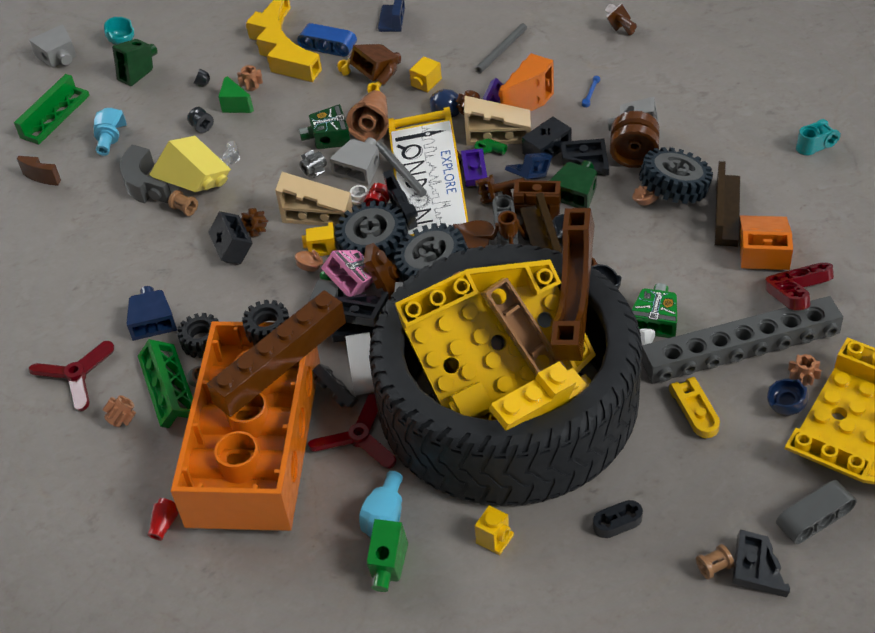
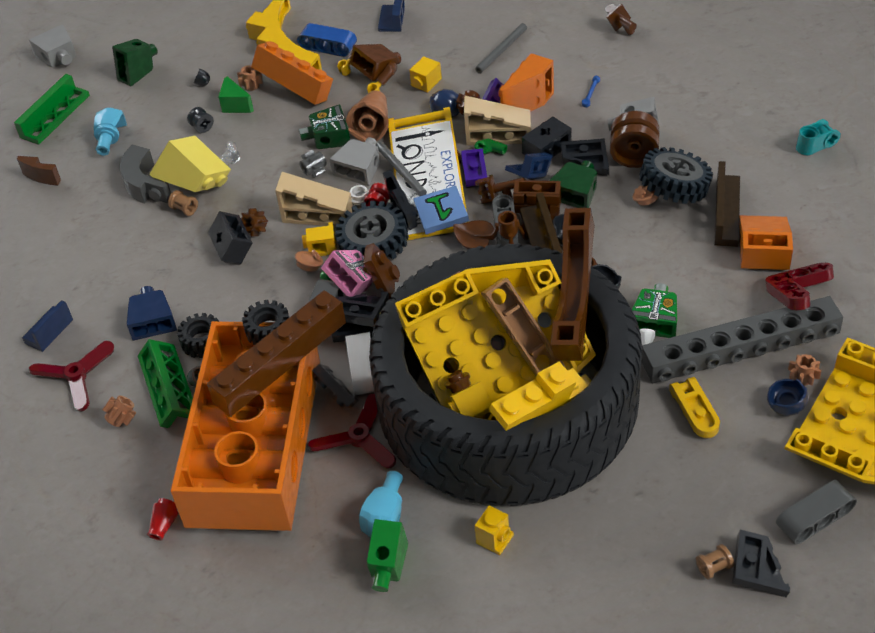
(48, 327): none -> dark blue panel
(118, 30): teal hair -> none
(292, 72): none -> orange brick
(427, 247): wheel -> none
(441, 209): none -> medium blue tile
(457, 381): none -> reddish brown plate
(617, 519): black beam -> none

